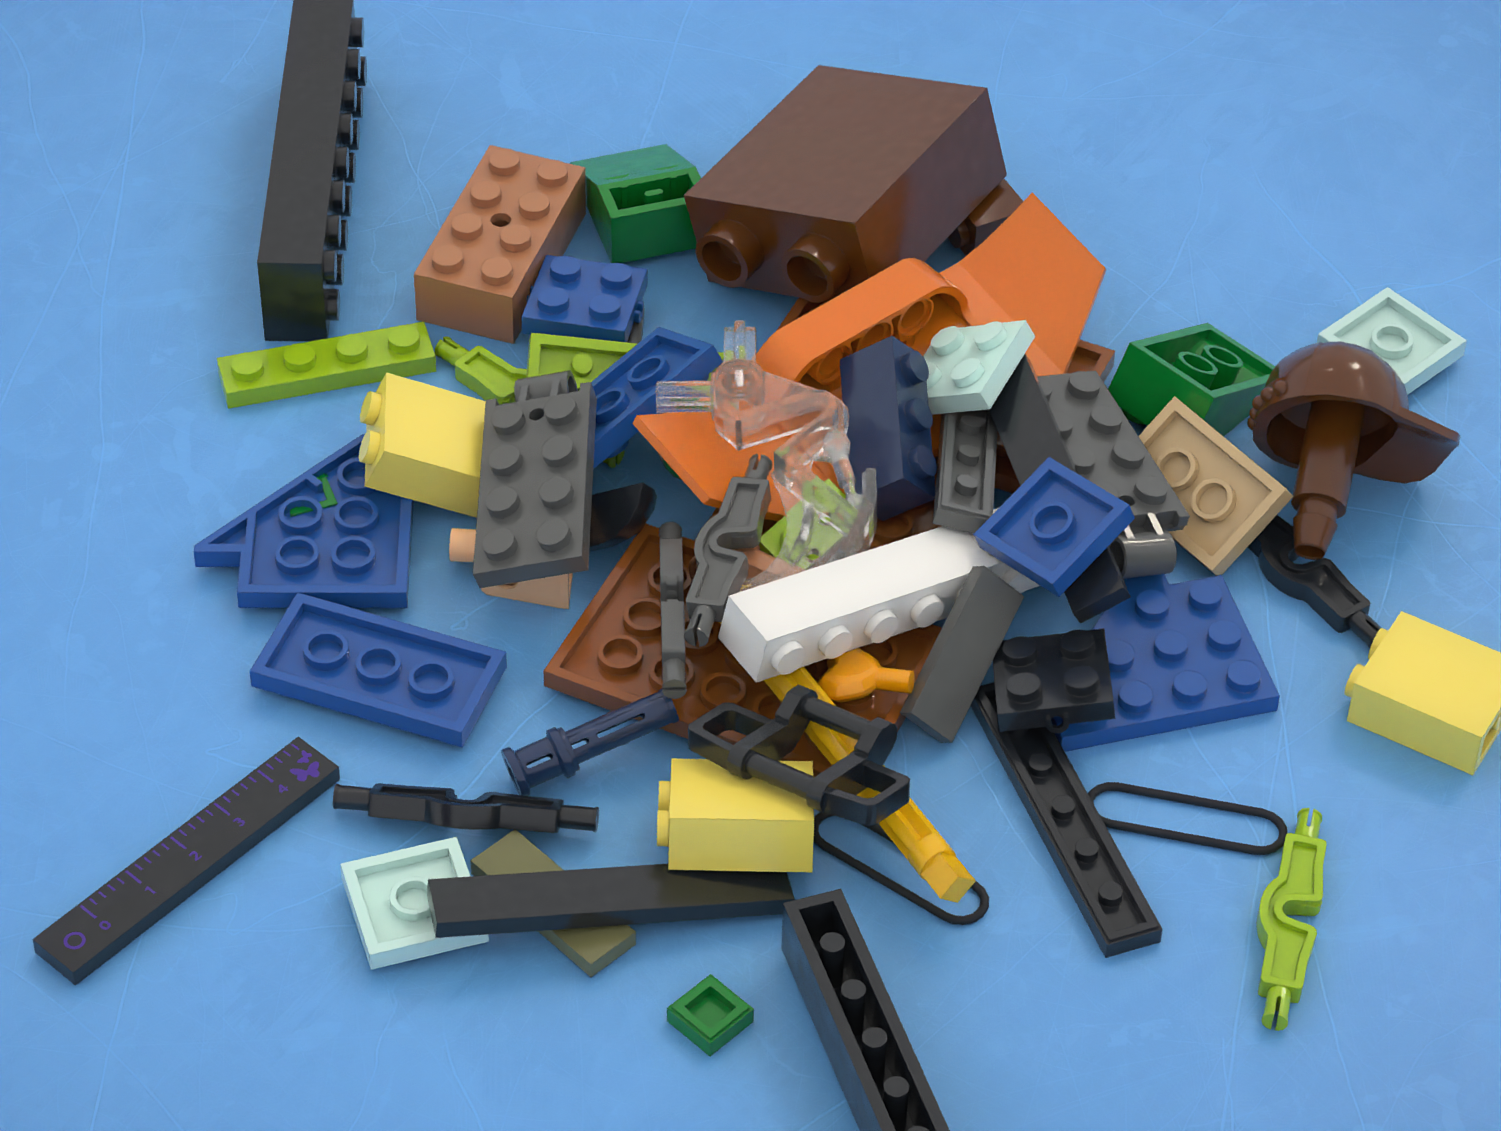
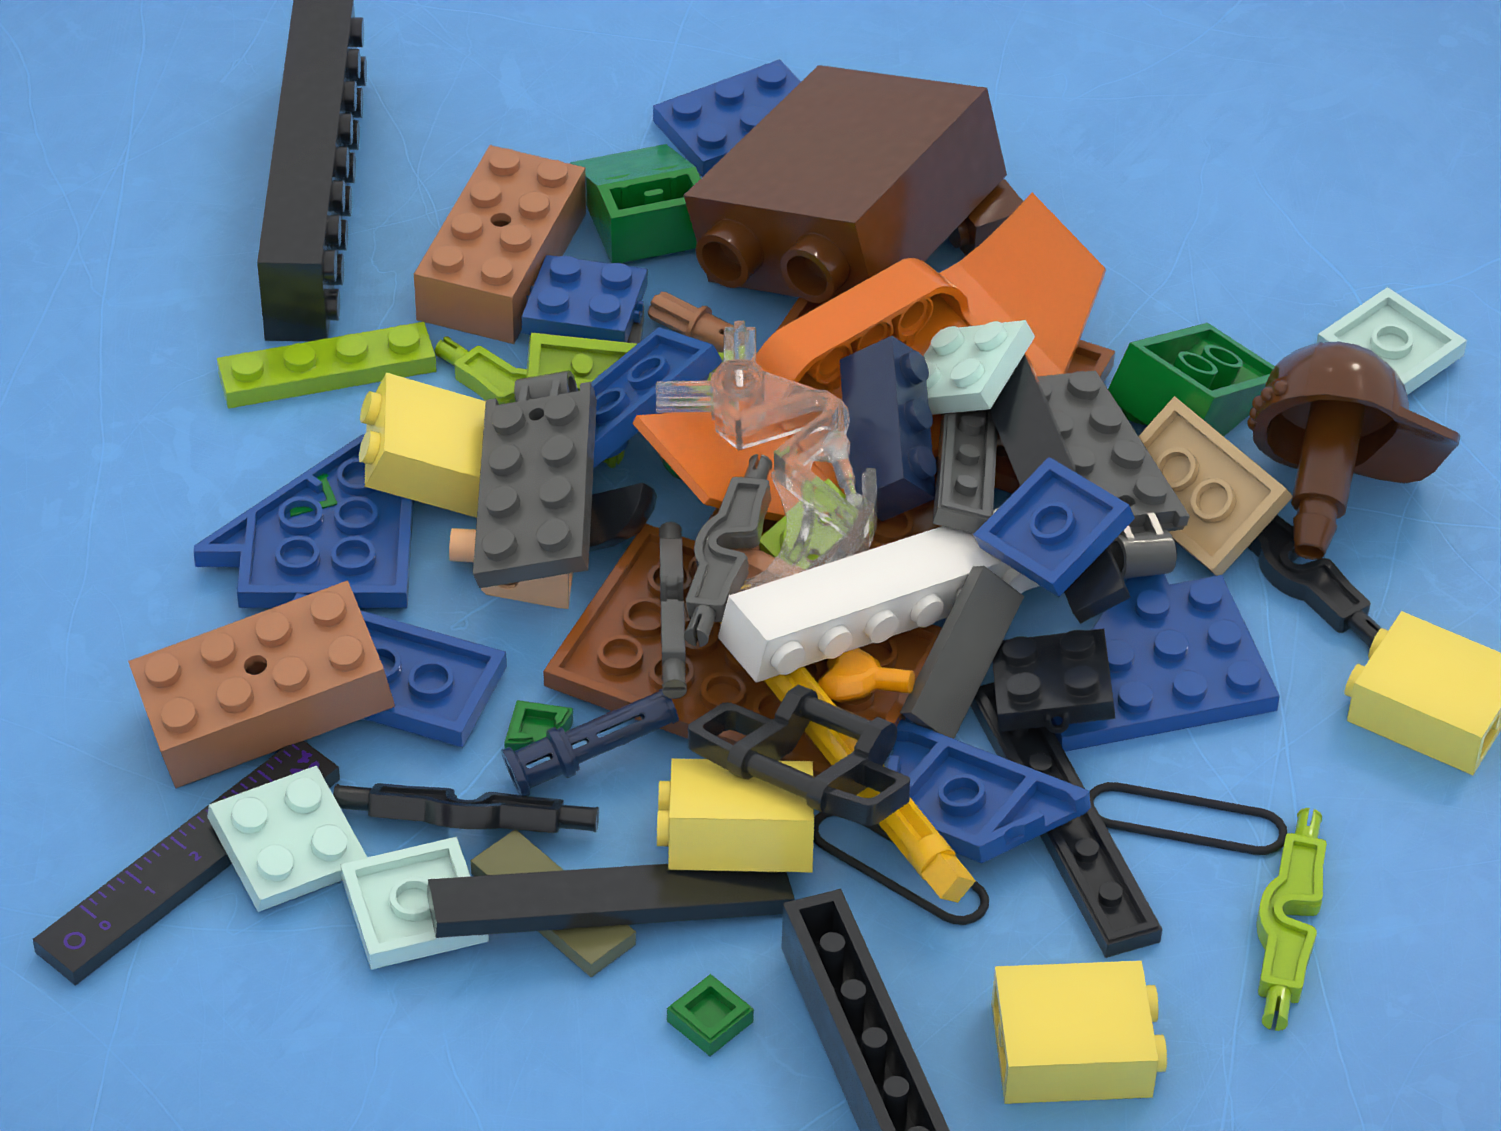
(261, 684): none -> nougat brick
(285, 837): none -> light aqua plate
(532, 720): none -> green tile
(688, 319): none -> nougat axle
(718, 116): none -> blue plate
(979, 798): none -> blue wing
(1076, 1032): none -> light yellow brick

